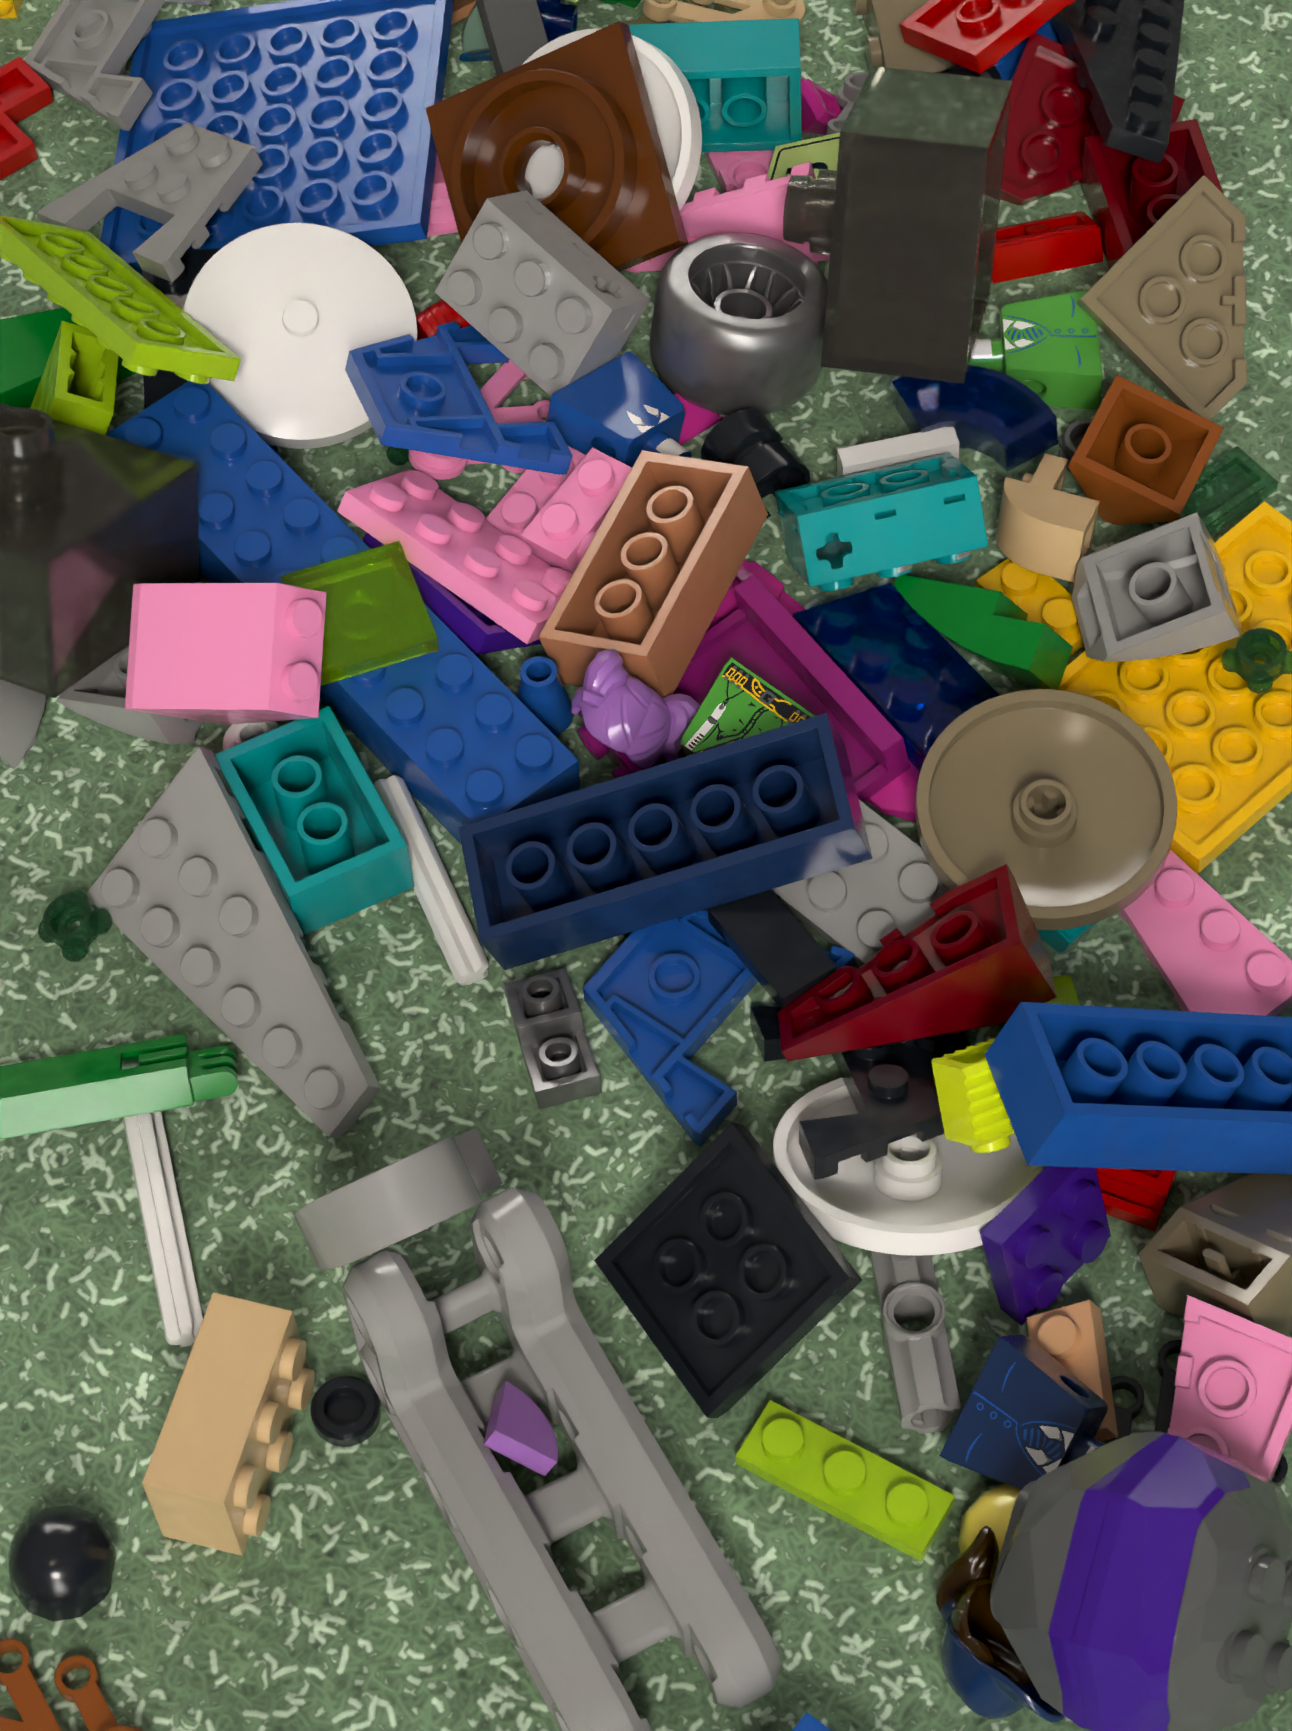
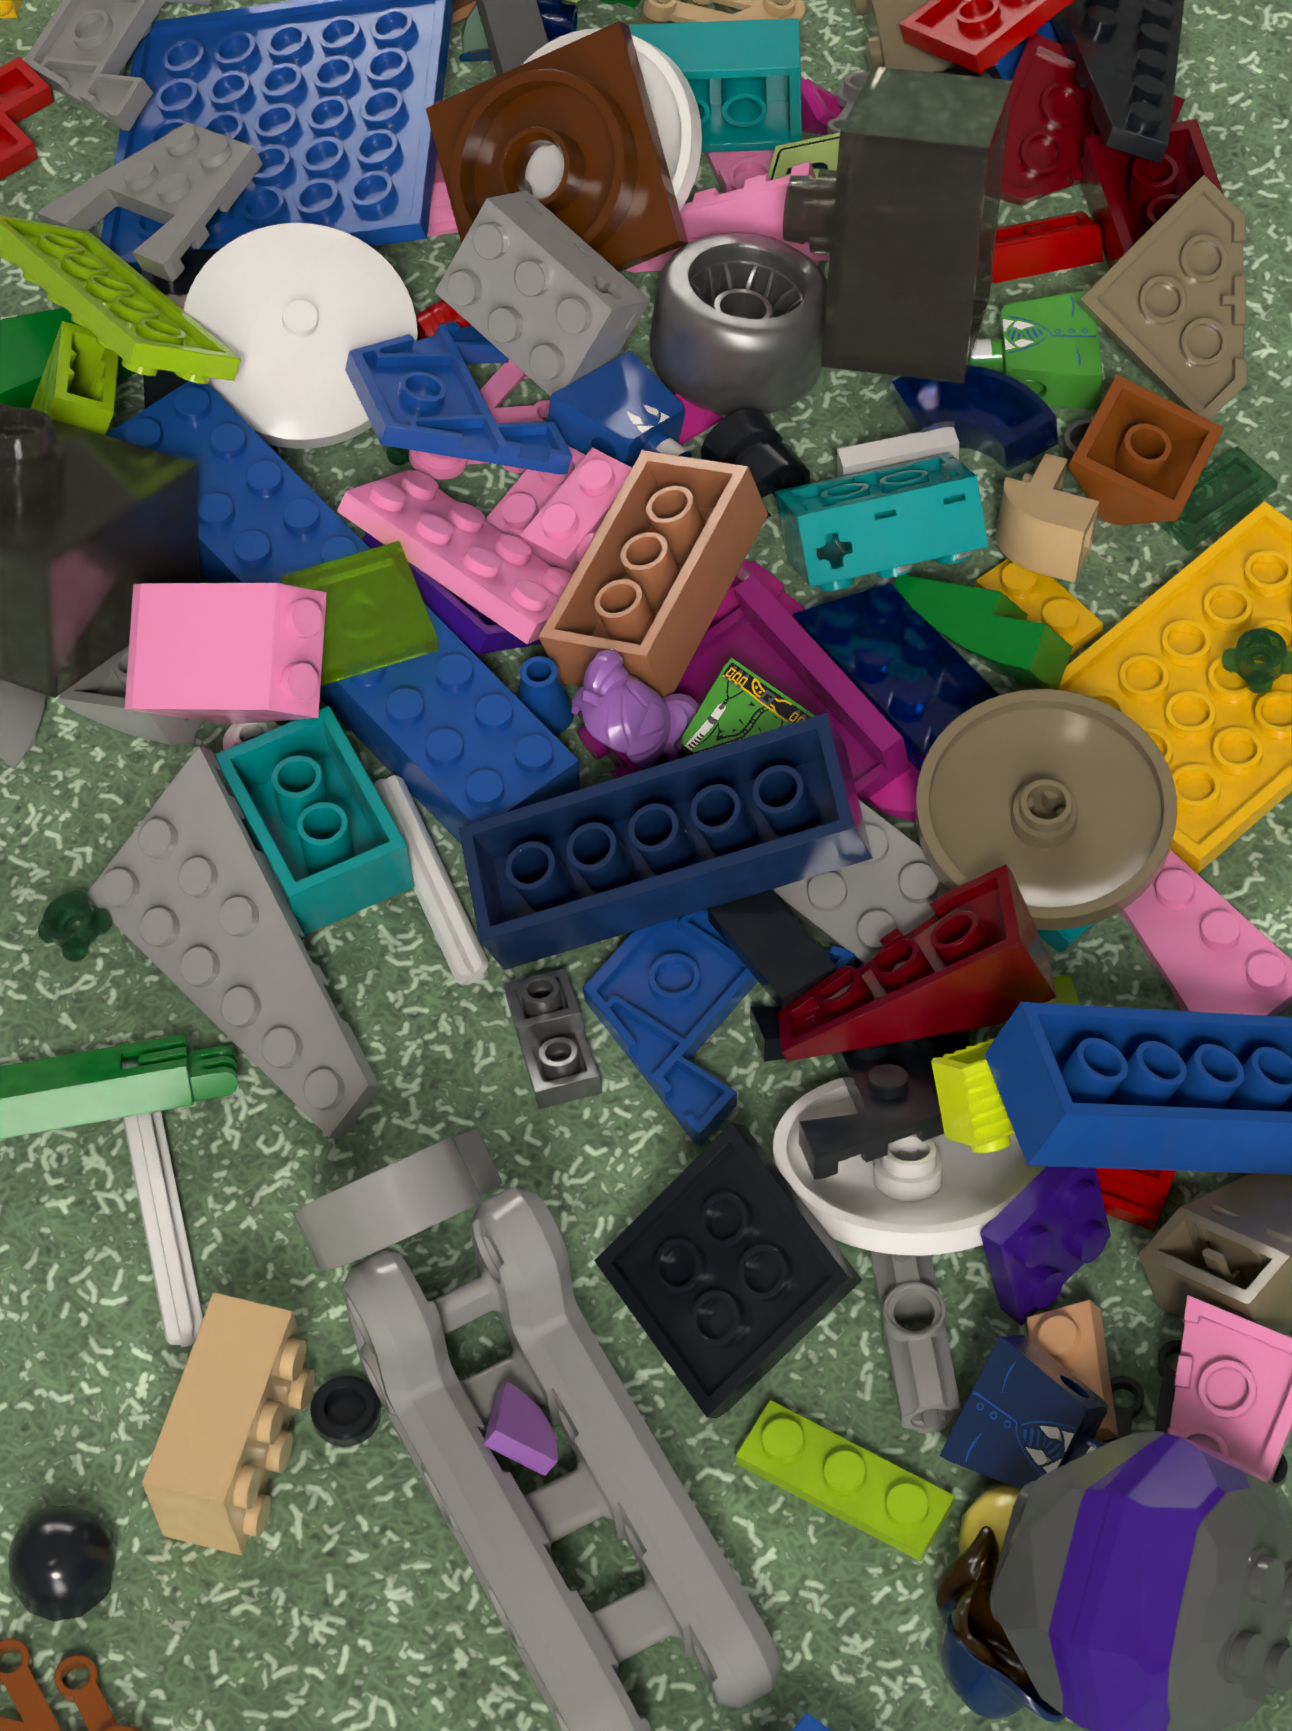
(1154, 595): light grey slope -> none

